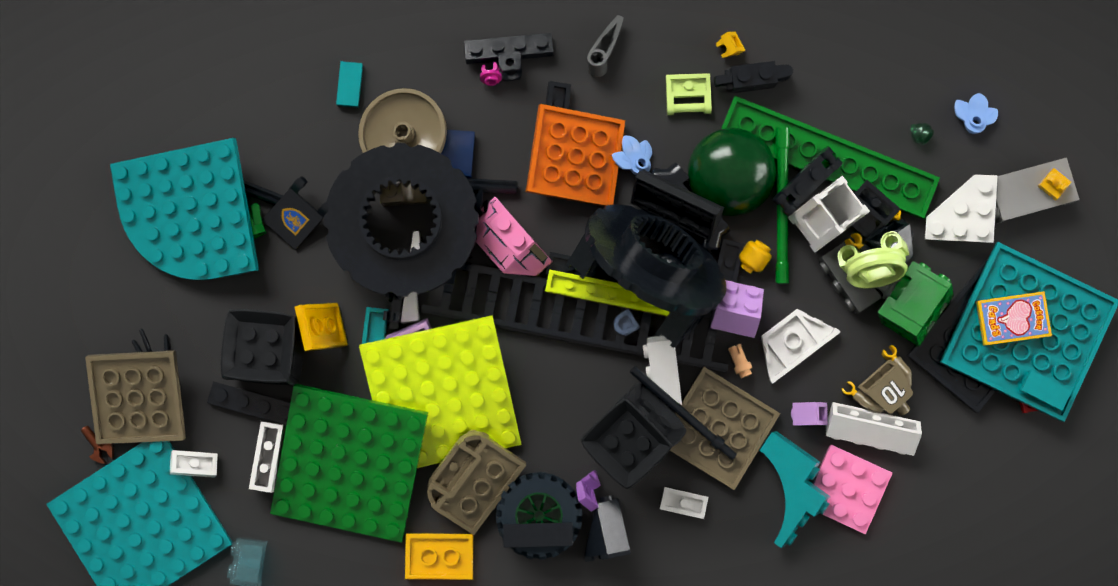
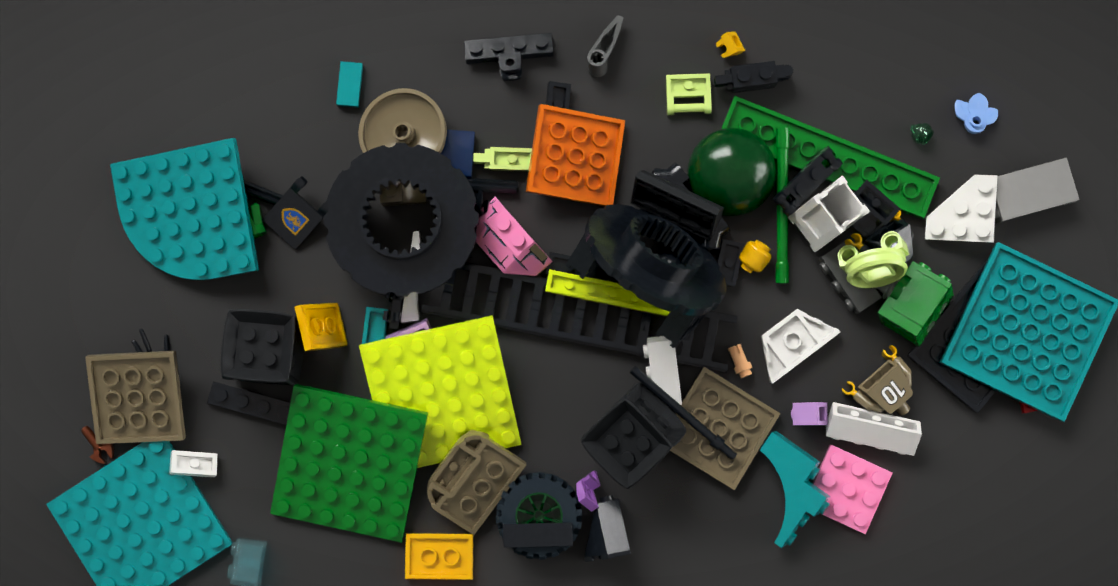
(267, 457): white brick -> none
(490, 77): dark pink plate -> none
(504, 158): none -> yellowish green hinge
(625, 323): sand blue tile -> none
(633, 153): light blue plate -> none
(684, 503): white plate -> none
(739, 310): lavender brick -> none
(1013, 318): tile -> none
(1045, 390): teal tile -> none
(1054, 184): yellow tile -> none

